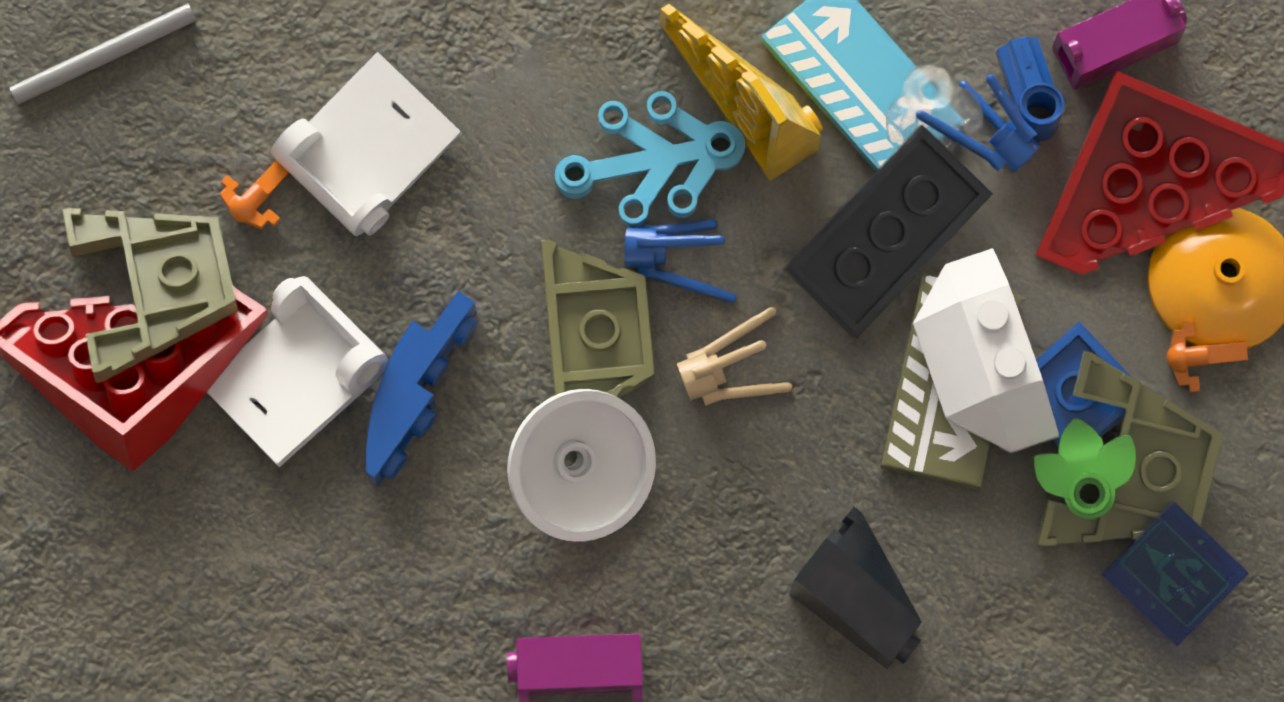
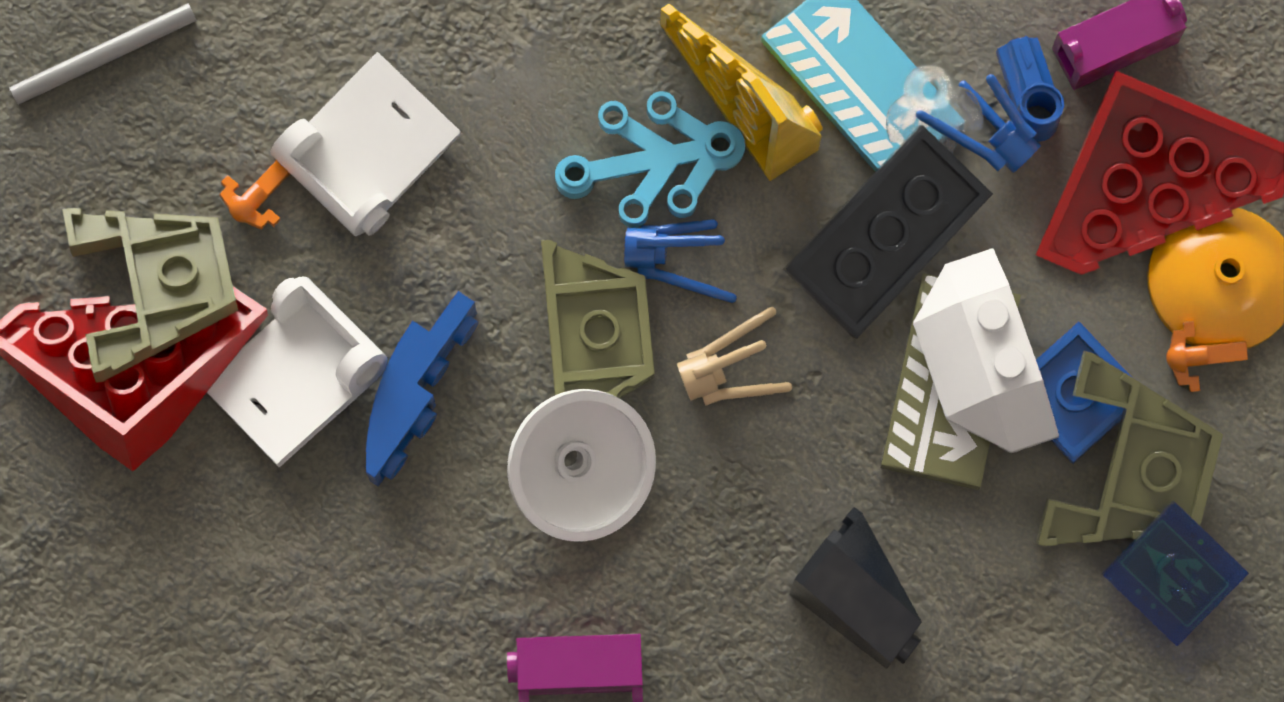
(1085, 461): bright green plate -> none

